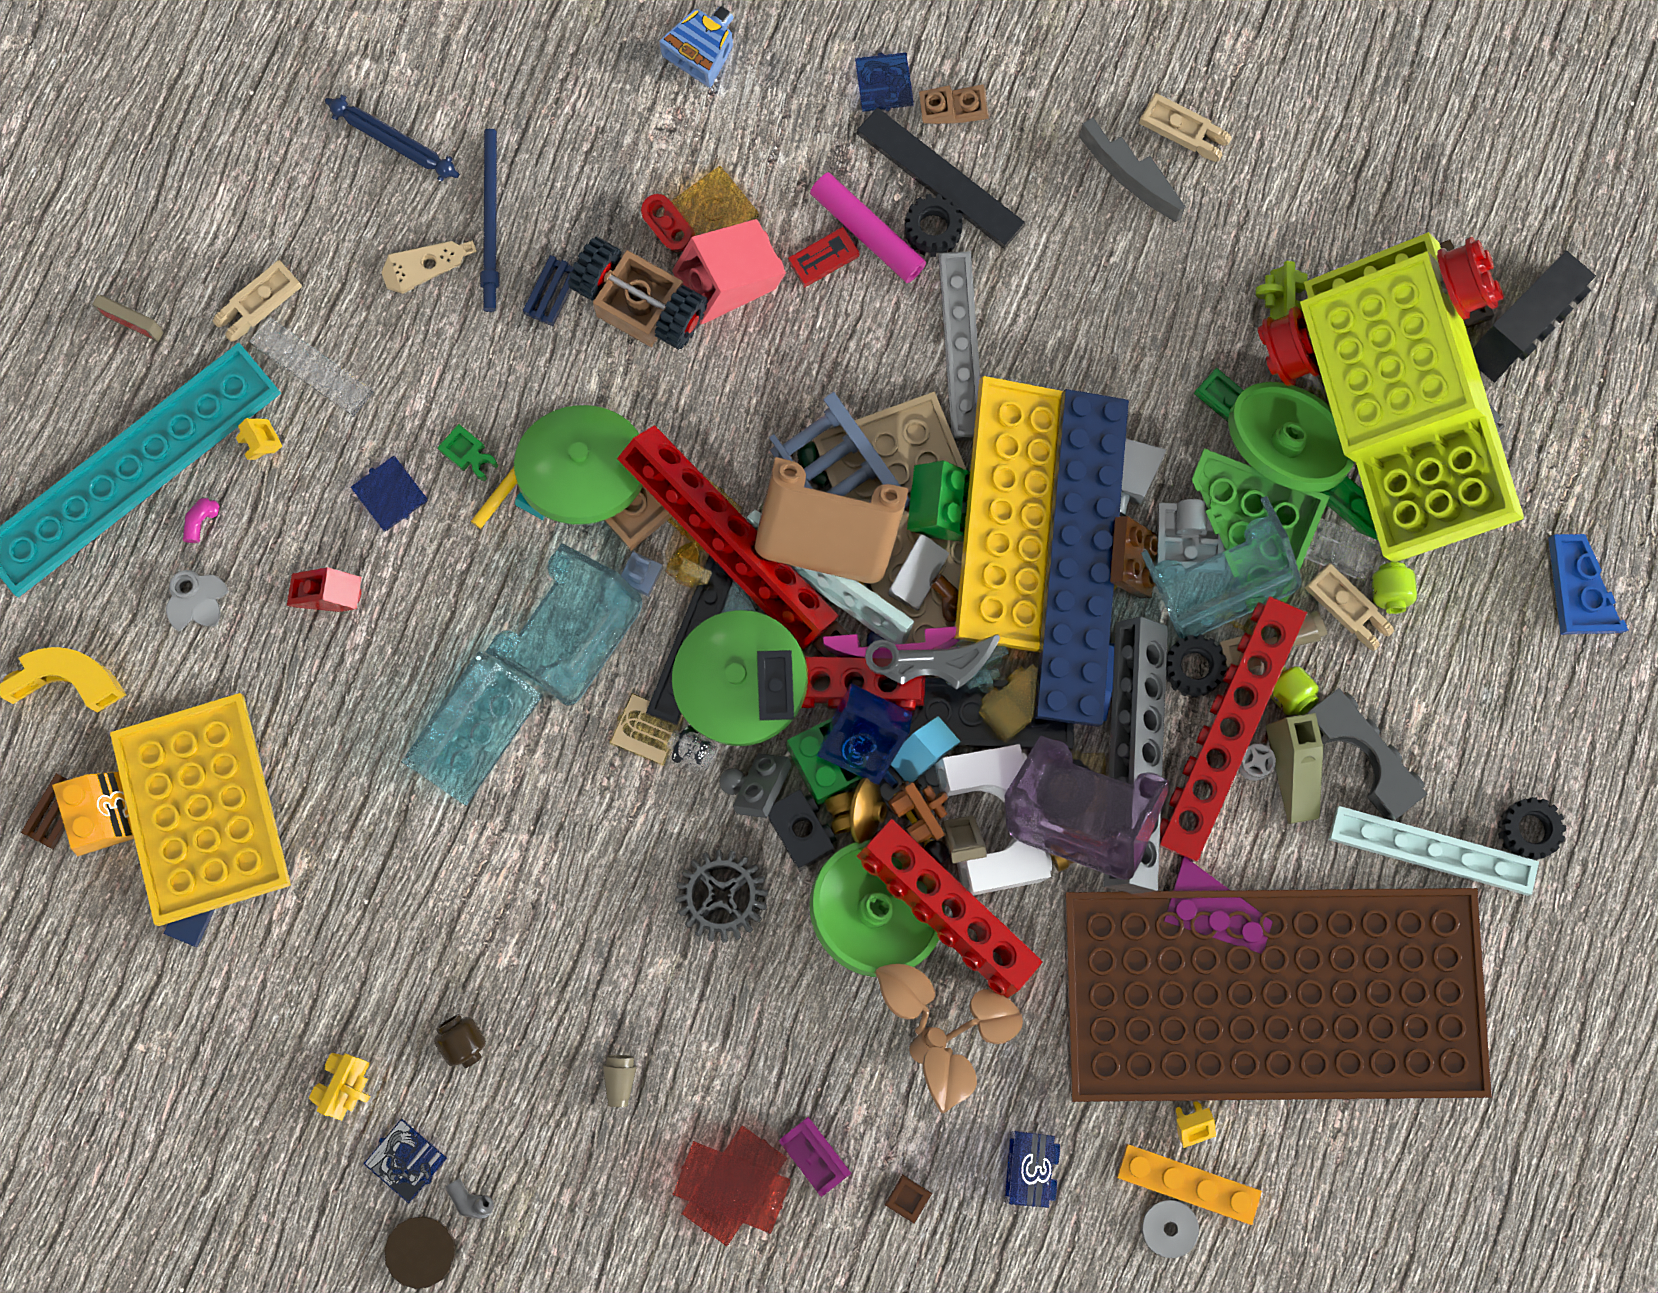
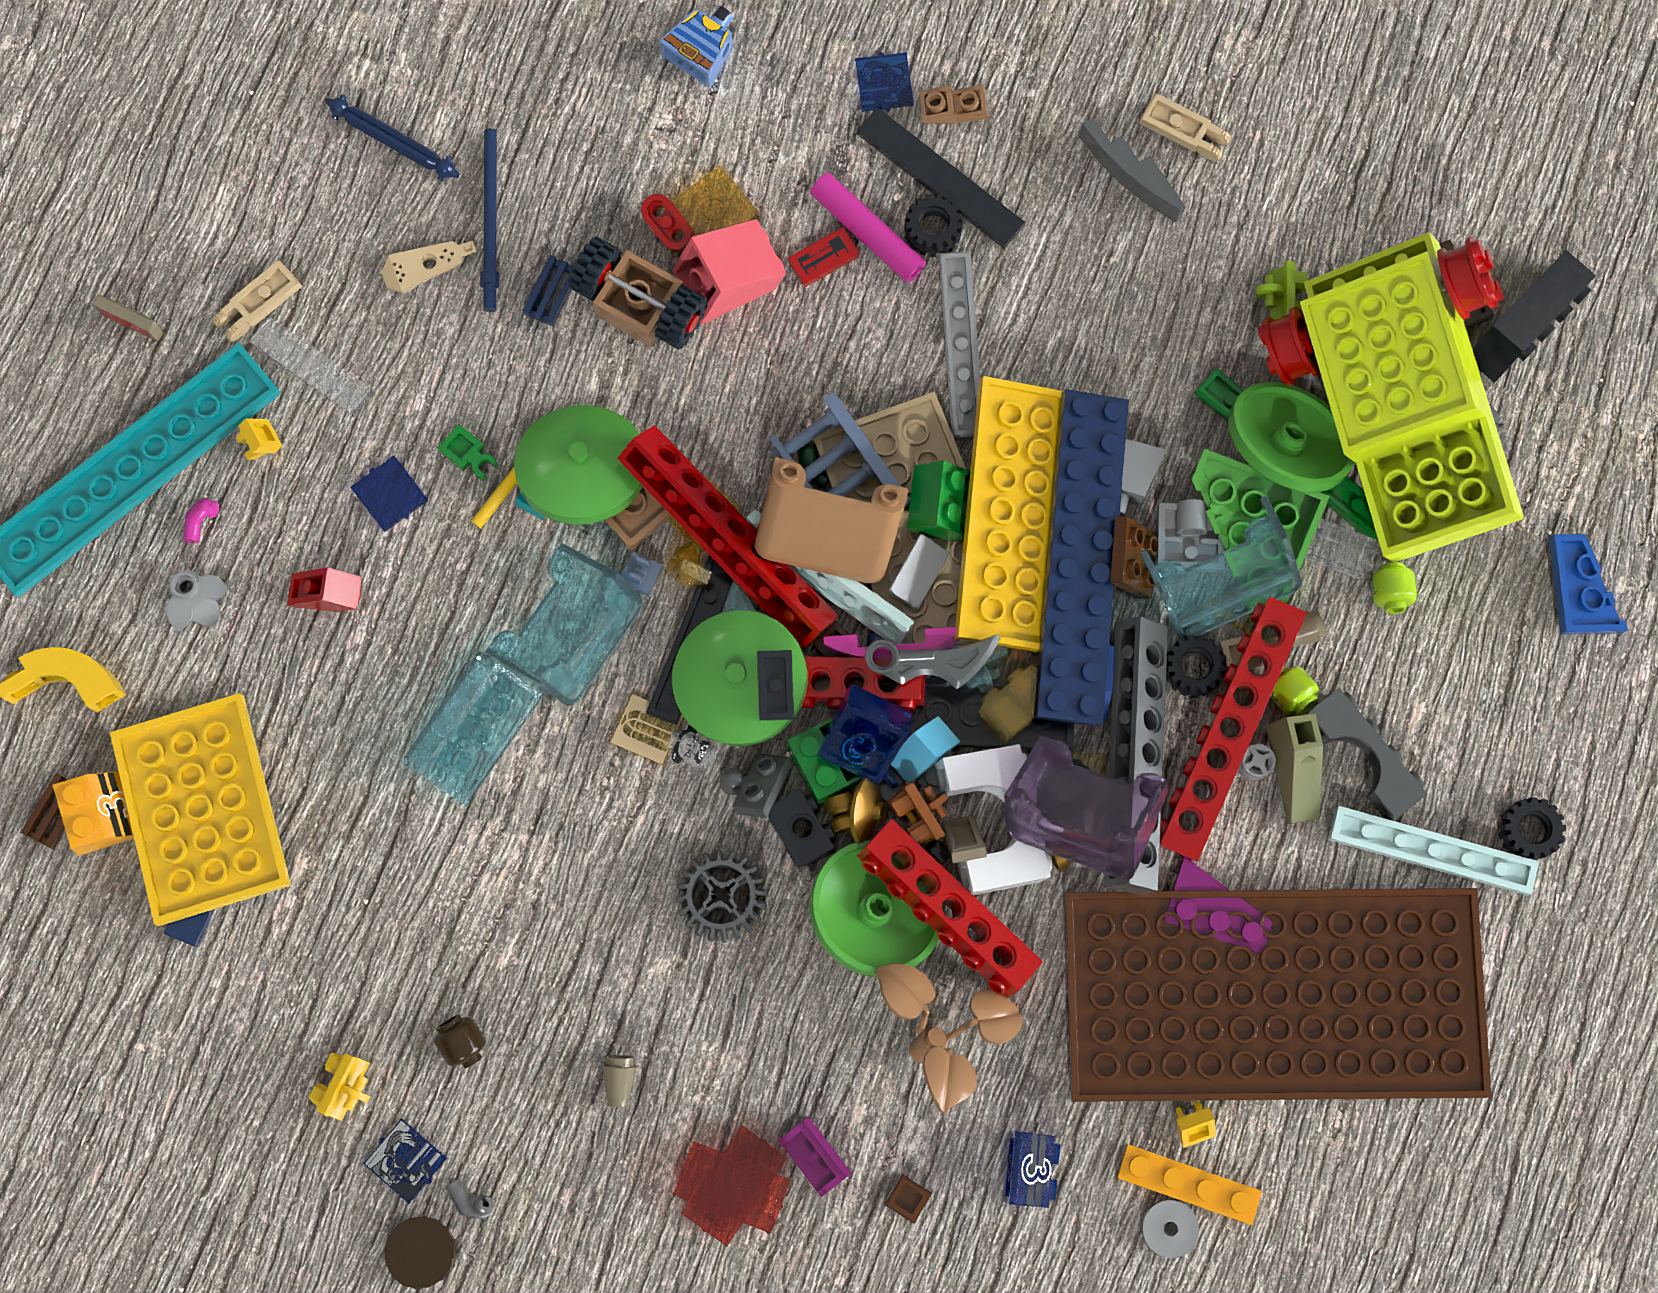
(949, 597): reddish brown arm -> none
(1348, 605): tan hinge -> none

